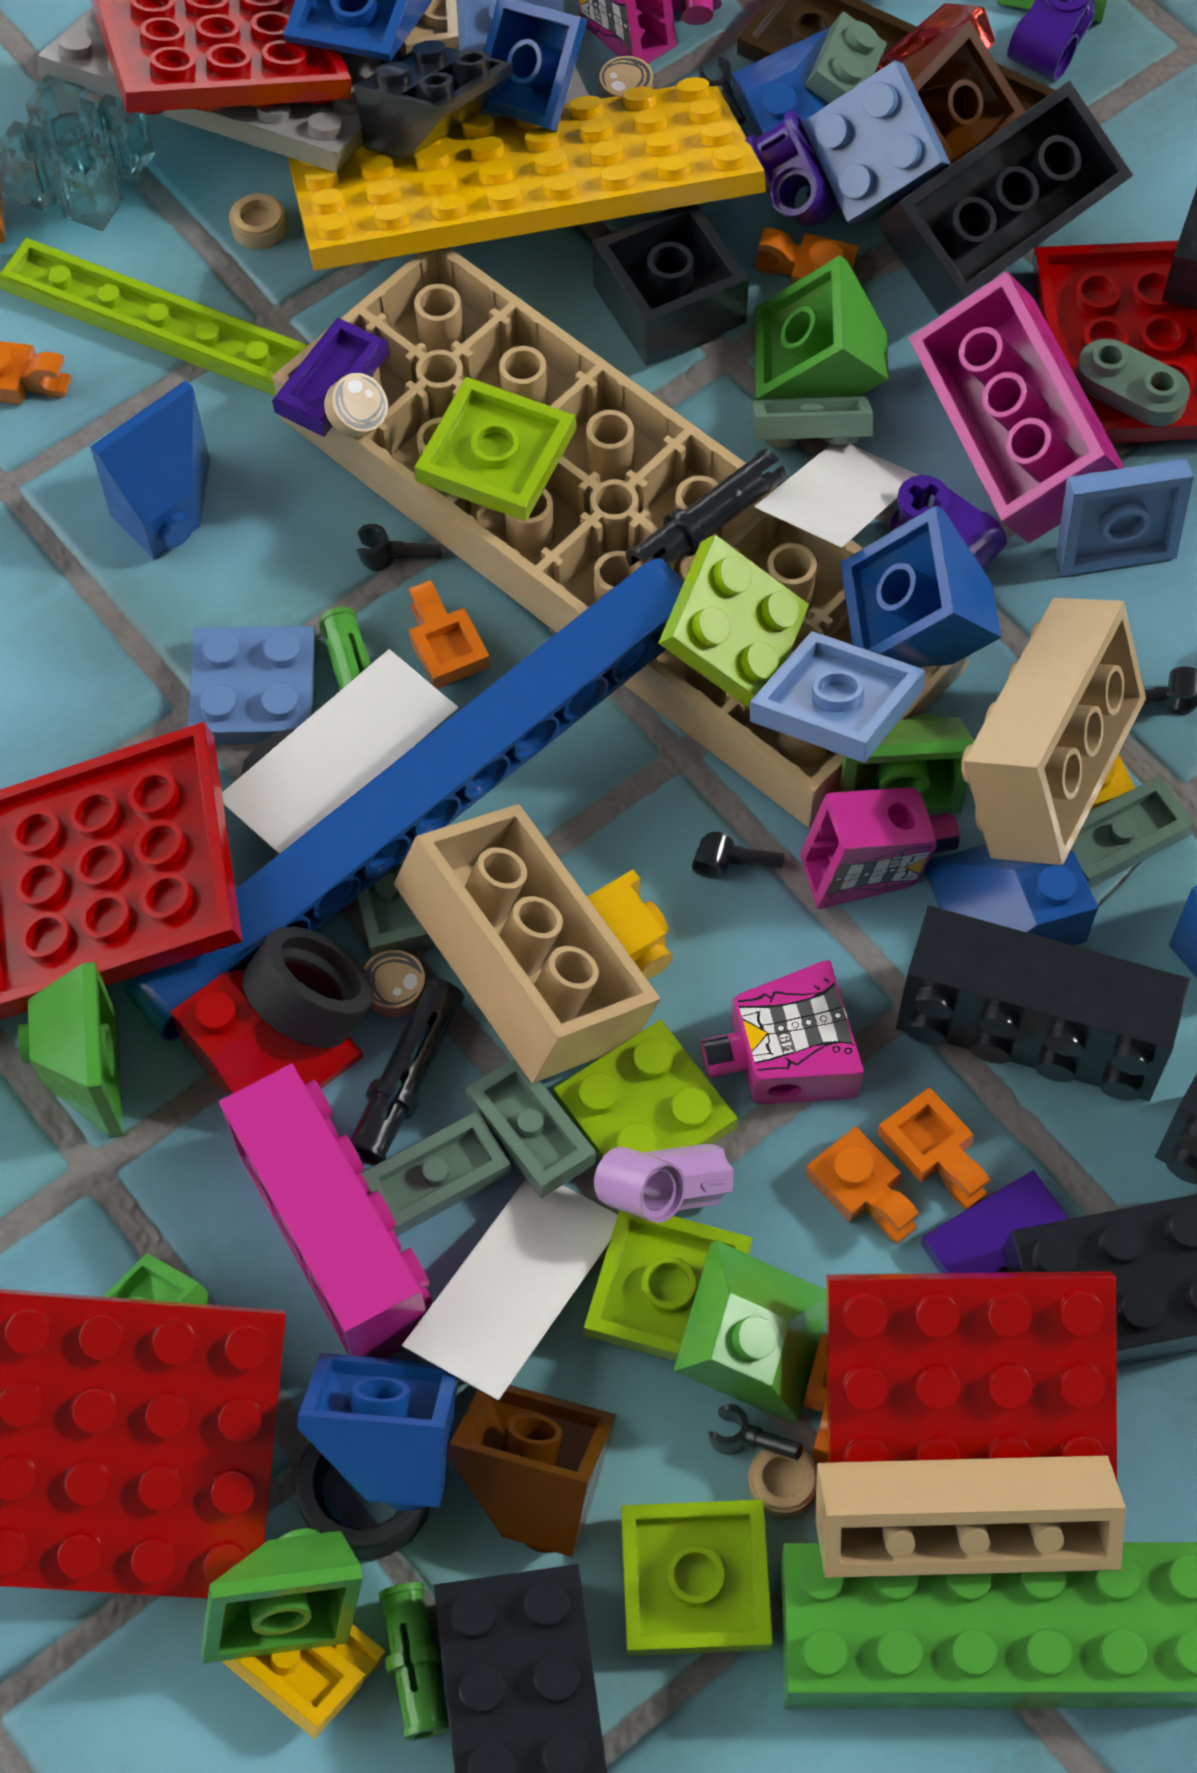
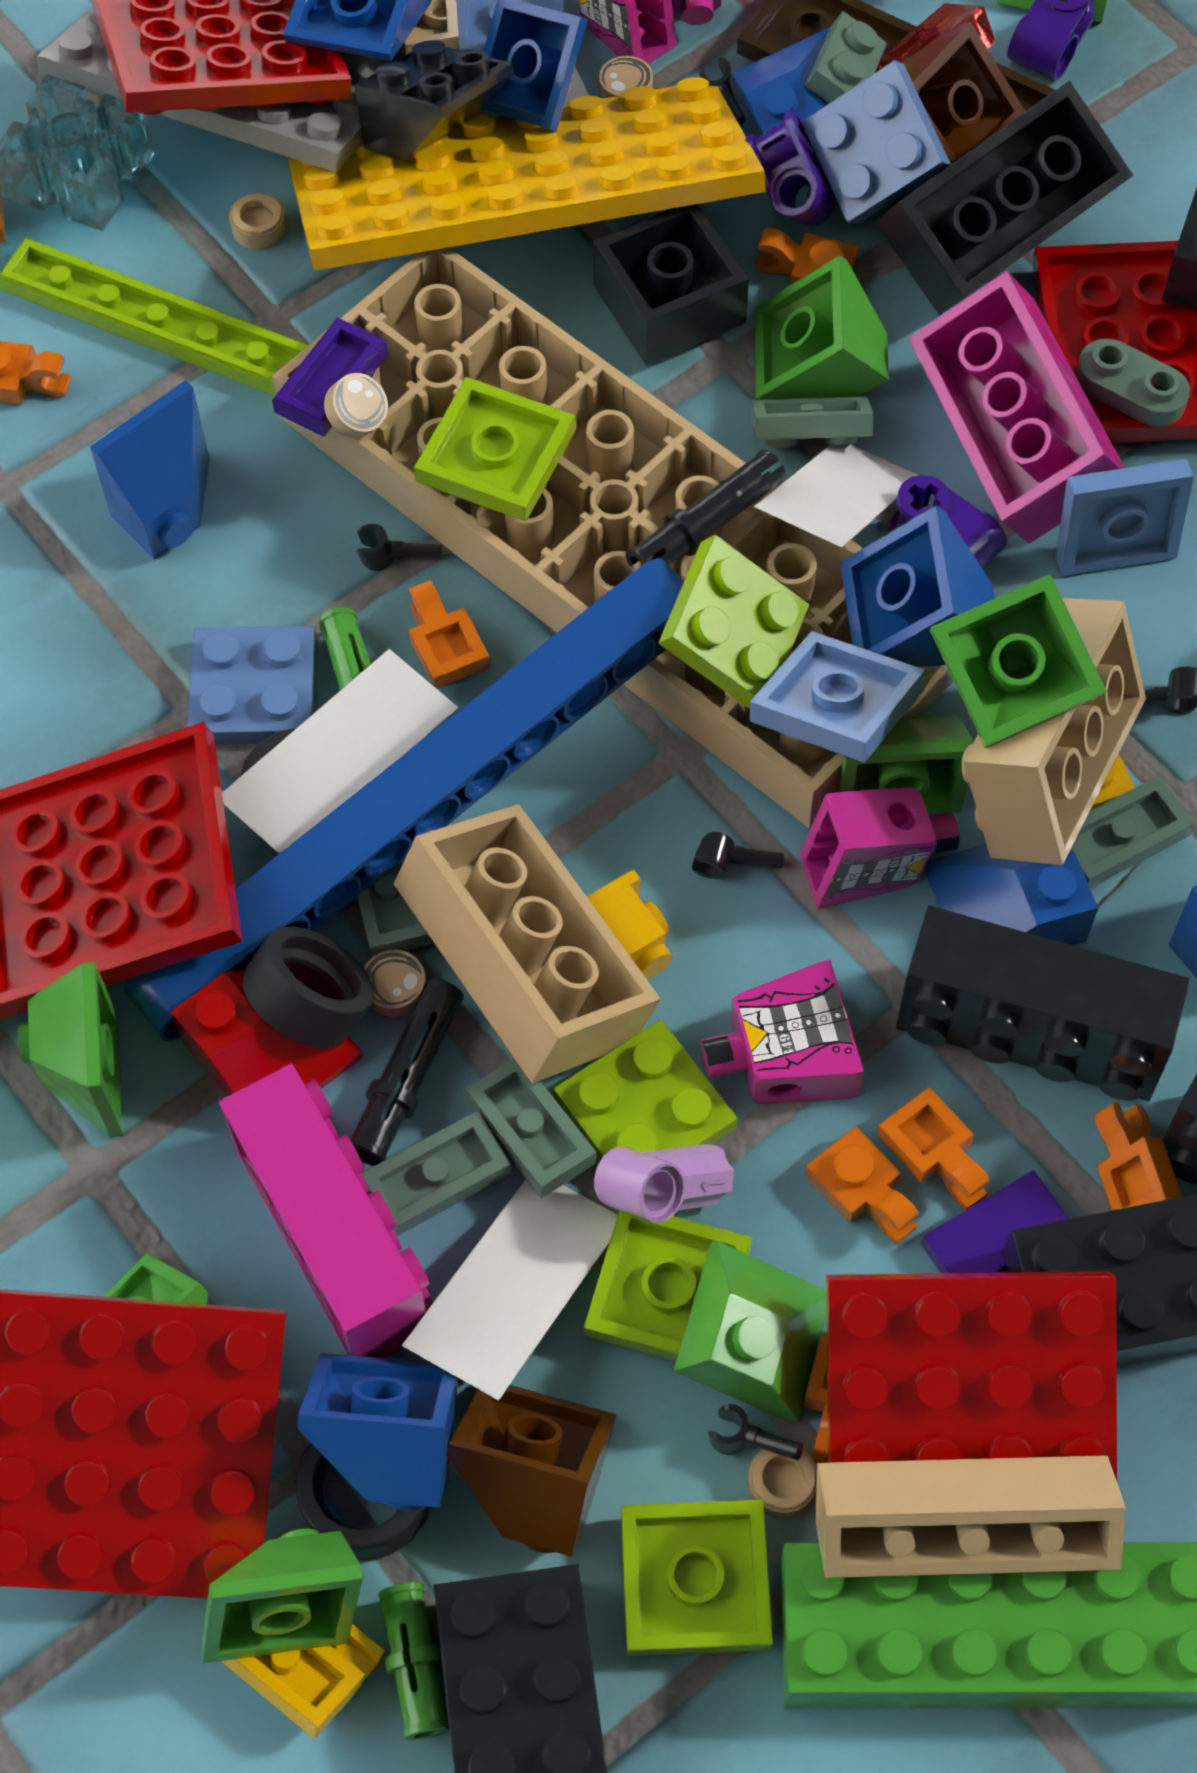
(1018, 660): none -> bright green slope
(1137, 1164): none -> orange plate

